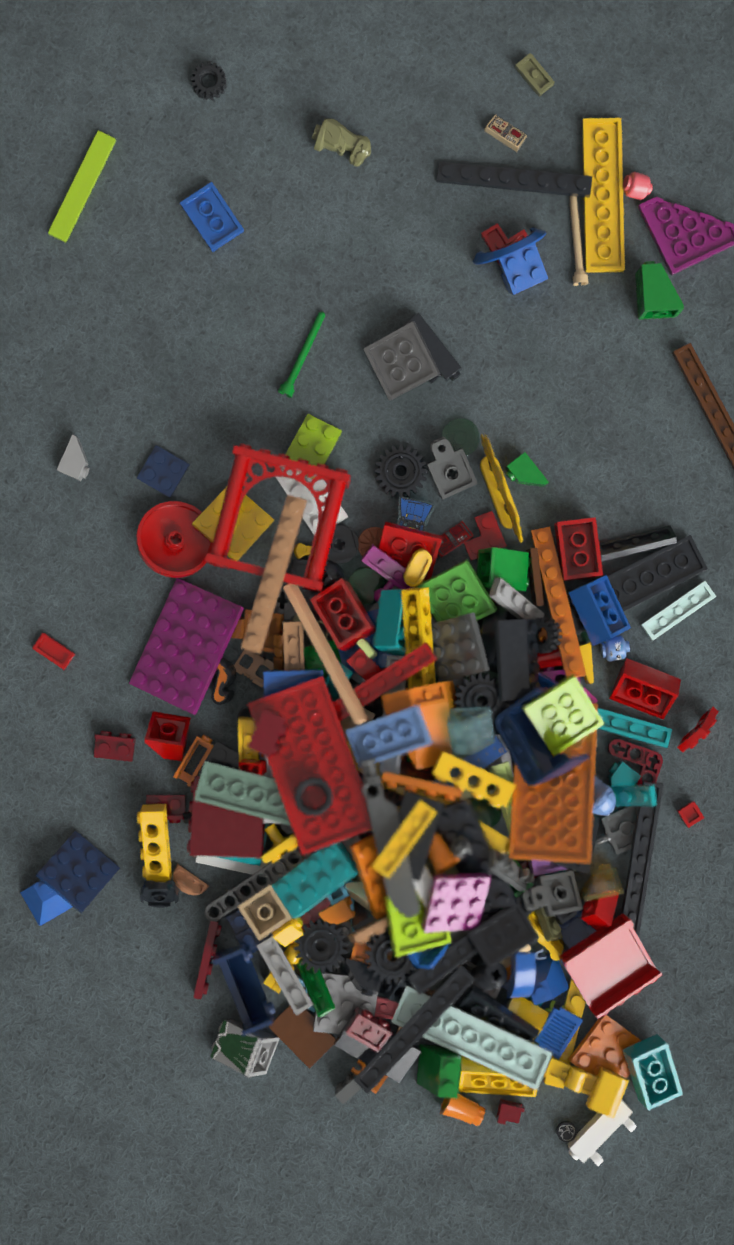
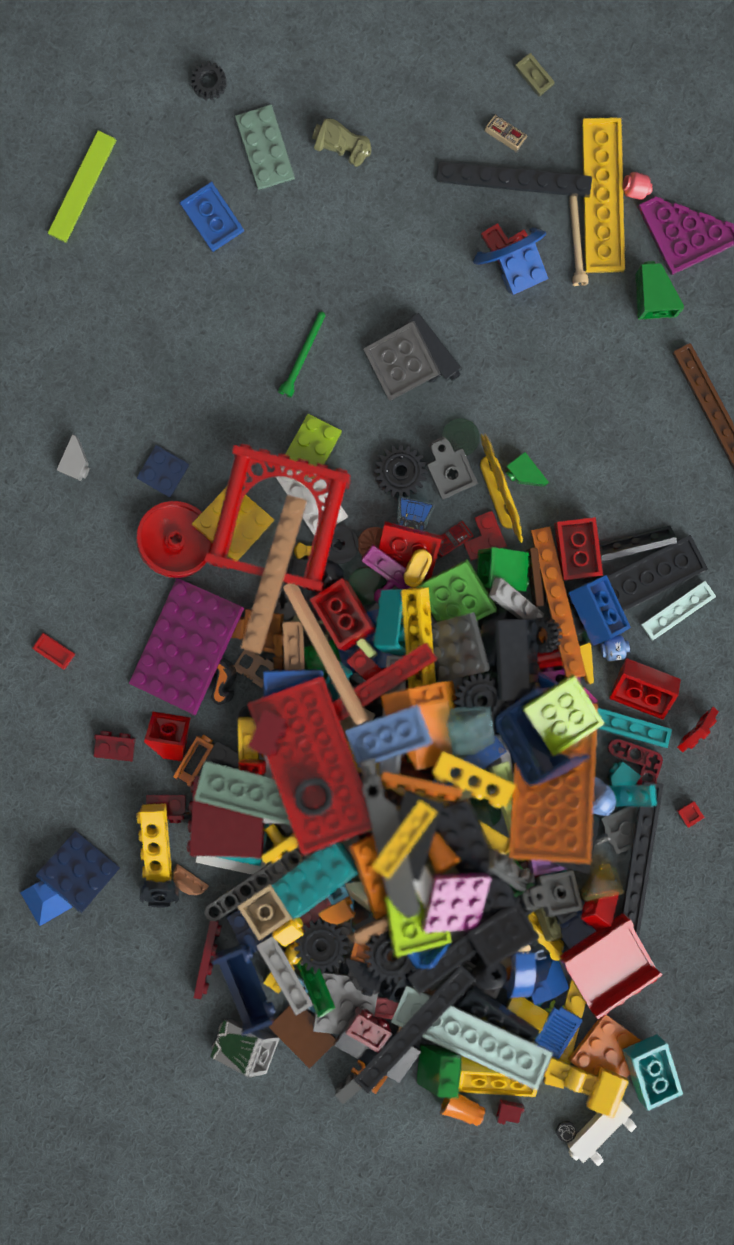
(264, 147): none -> sand green plate
(460, 846): dark grey plate -> none

